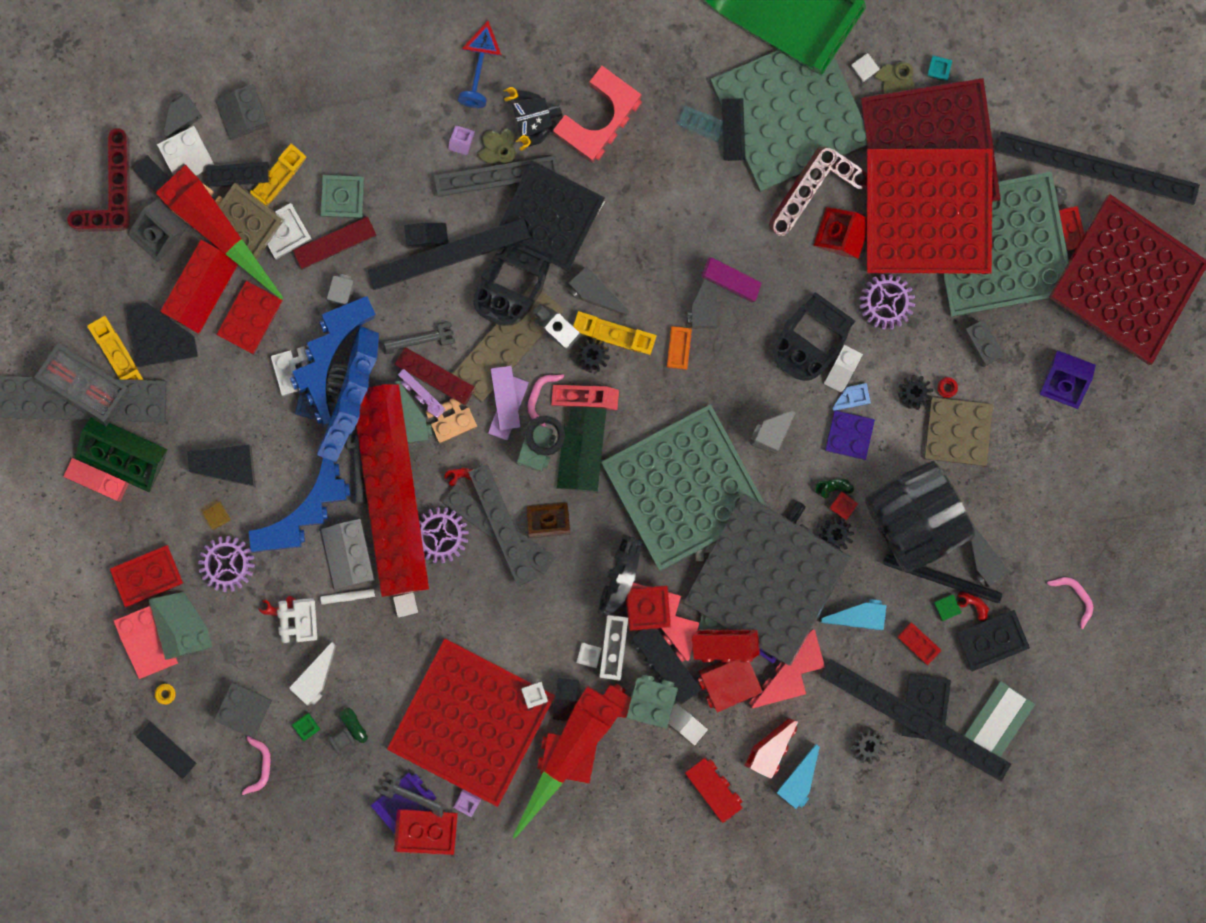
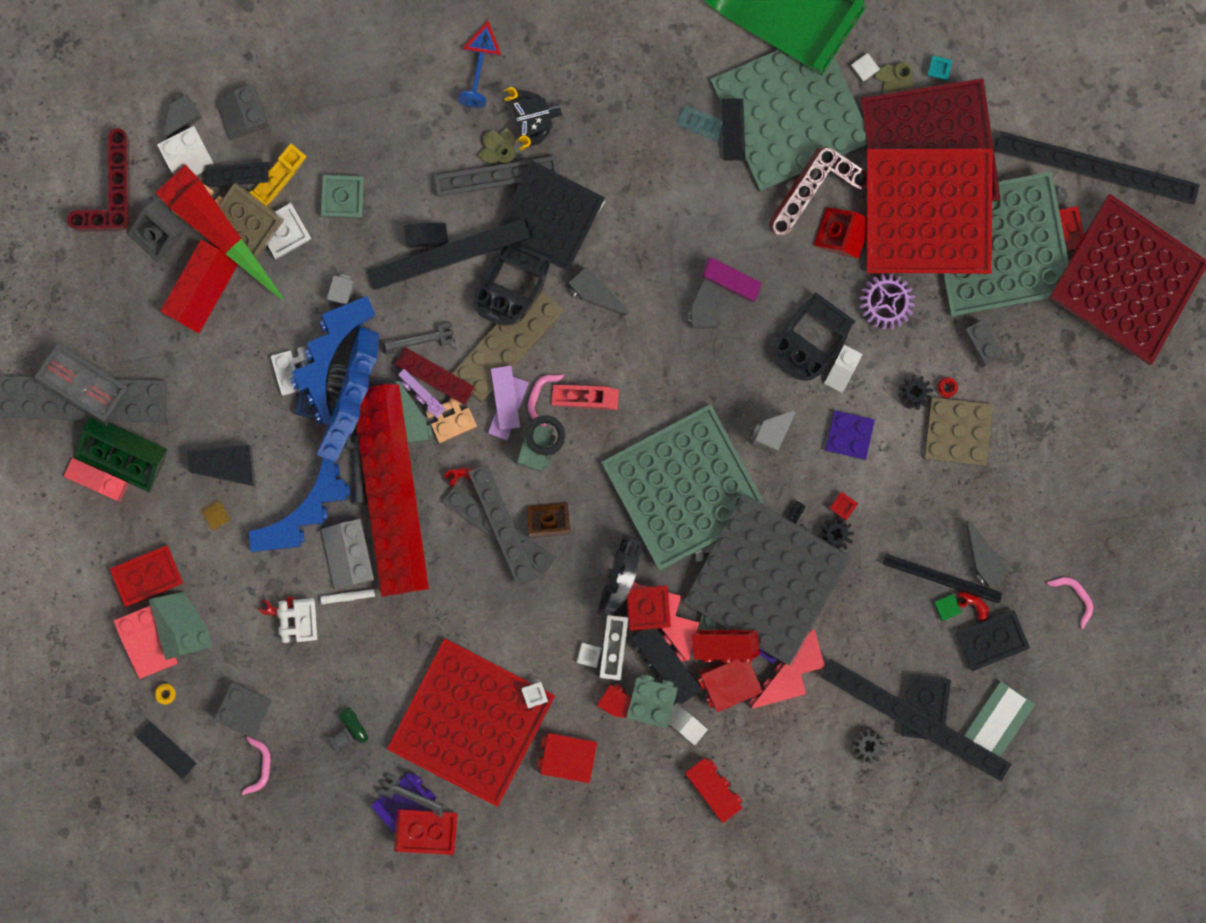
(114, 349): yellow slope -> none
(151, 173): black tile -> none
(157, 337): black plate -> none
(220, 571): lavender gear -> none
(249, 317): red plate -> none
(306, 726): green tile -> none
(313, 680): white slope -> none
(334, 243): dark red tile -> none
(405, 605): white tile -> none
(458, 539): lavender gear -> none
(461, 140): lavender slope -> none
(467, 803): lavender slope -> none
(556, 326): torso -> none
(565, 698): black slope -> none
(581, 449): clear green slope -> none
(586, 726): red plate -> none
(592, 143): coral arch -> none
(596, 349): black gear -> none
(614, 333): yellow slope -> none
(679, 348): orange tile -> none
(768, 752): slope -> none
(798, 784): medium azure slope -> none
(828, 486): dark green piece -> none
(853, 397): light blue tile -> none
(865, 615): medium azure slope -> none
(919, 643): red plate -> none
(920, 516): black wheel -> none
(1067, 379): dark purple slope -> none

